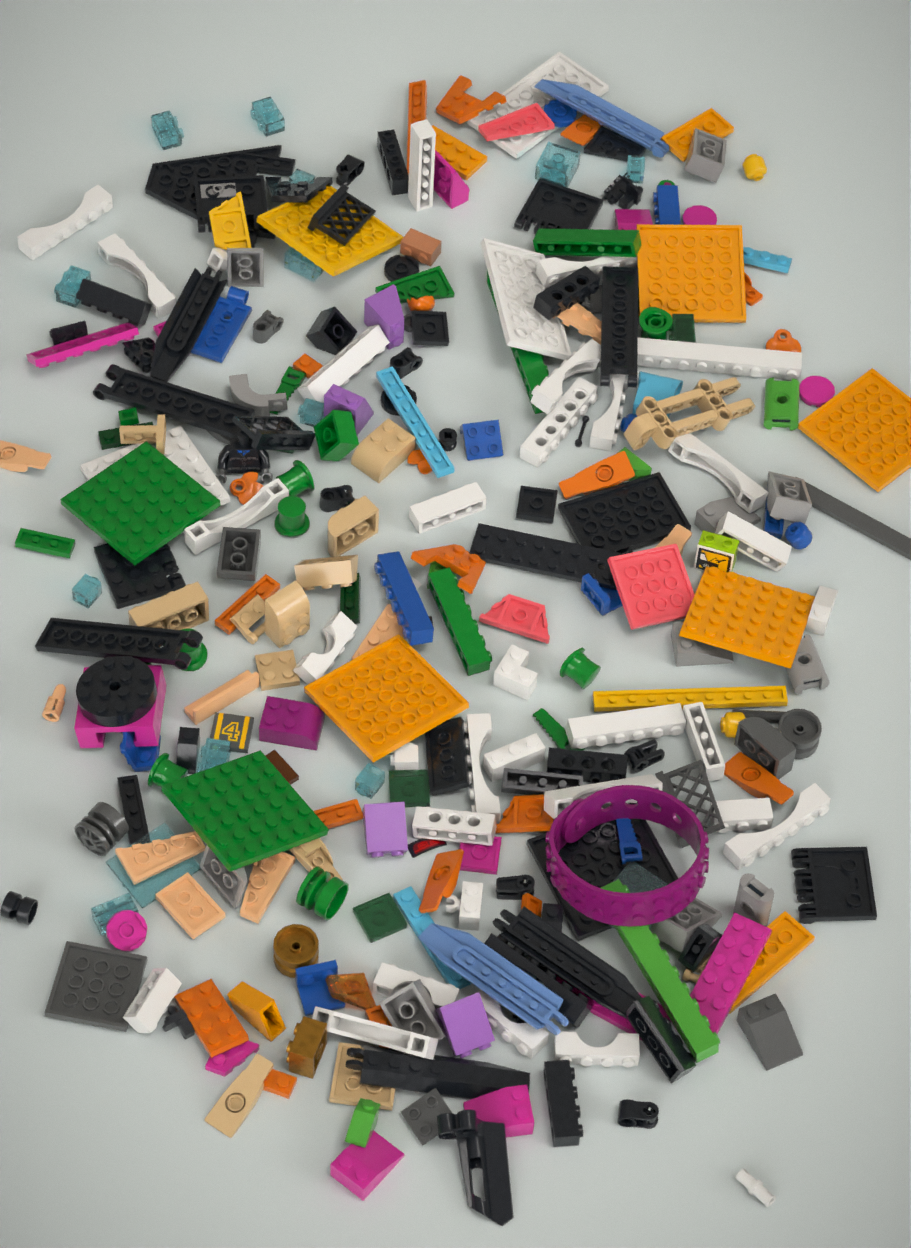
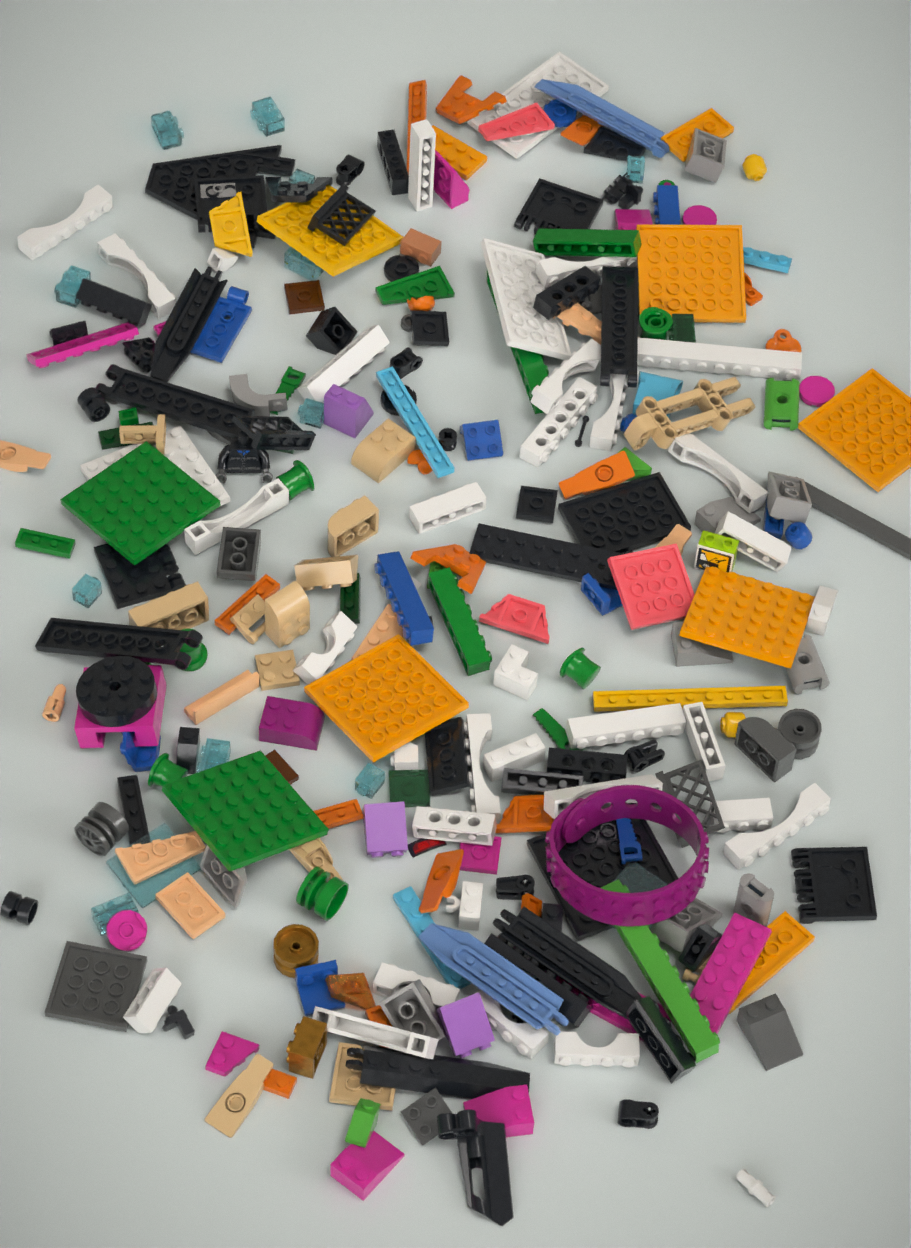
(93, 404): none -> black wheel
(211, 1018): orange plate -> none
(234, 729): dark grey tile -> none
(245, 267): light grey slope -> none
(249, 485): orange plate -> none
(257, 1010): light orange slope -> none
(264, 883): light nougat wing -> none
(266, 327): dark grey piece -> none
(291, 517): green piece -> none
(304, 297): none -> reddish brown tile
(307, 365): orange plate -> none
(336, 435): green brick -> none
(336, 498): black piece -> none
(380, 917): clear green tile -> none
(386, 311): medium lavender slope -> none
(557, 164): clear light blue brick -> none
(561, 1103): black brick -> none
(756, 779): orange piece -> none
(769, 716): dark grey axle -> none

